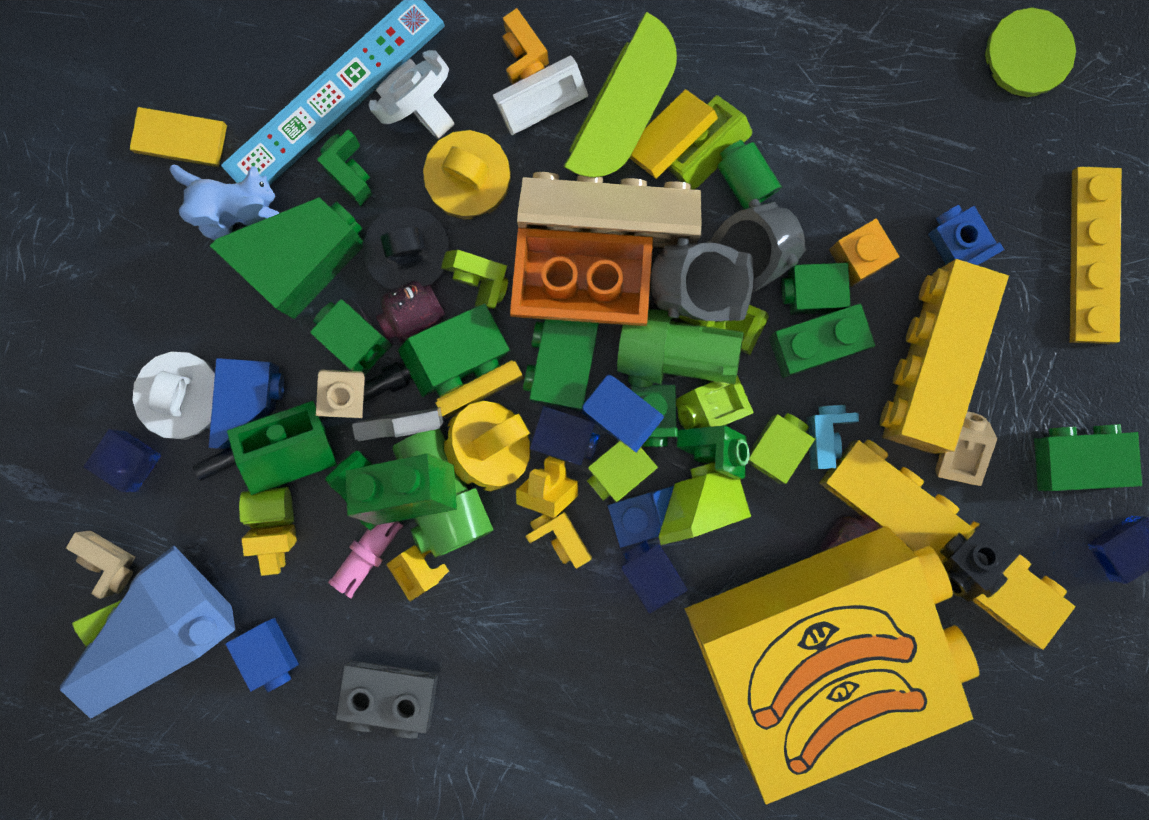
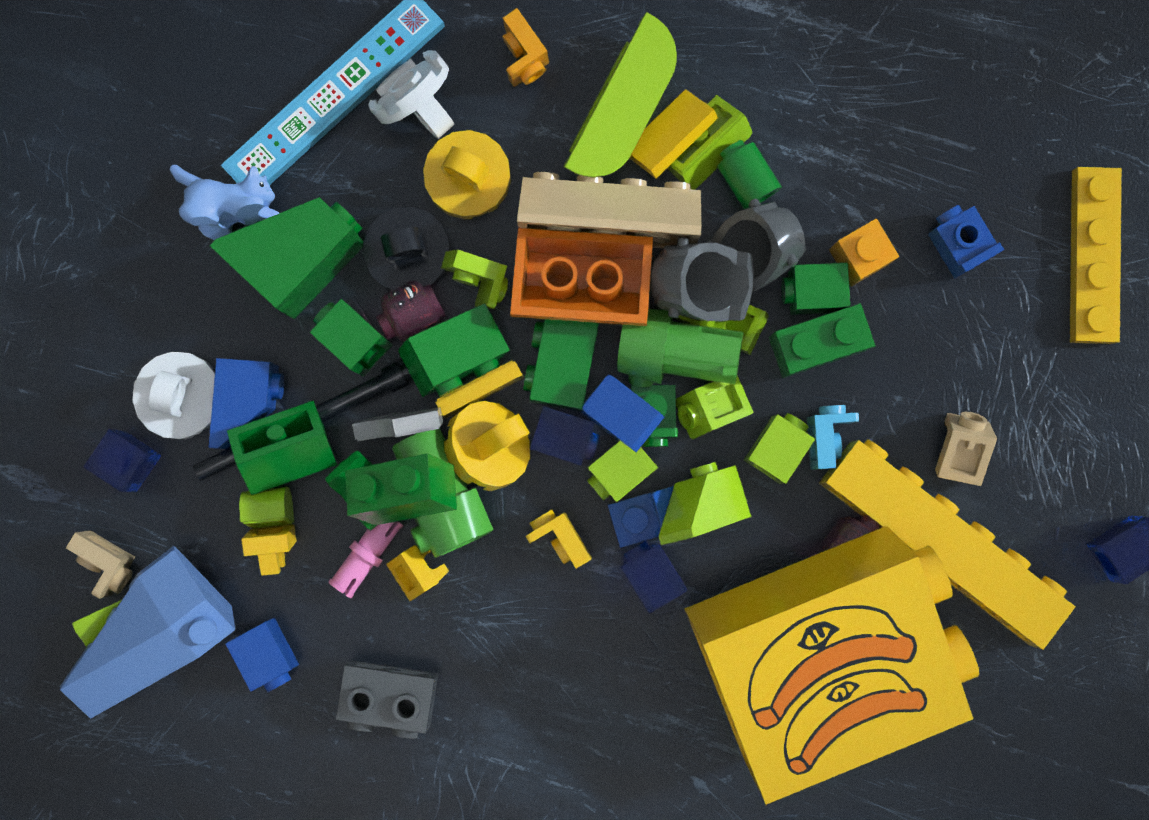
(178, 137): yellow tile -> none
(340, 393): tan bracket -> none
(348, 175): green bracket -> none
(541, 95): white tile -> none
(548, 489): yellow tile -> none
(717, 445): green bracket -> none
(943, 357): yellow brick -> none
(977, 562): black brick -> none
(1030, 52): lime tile -> none
(1087, 461): green brick -> none

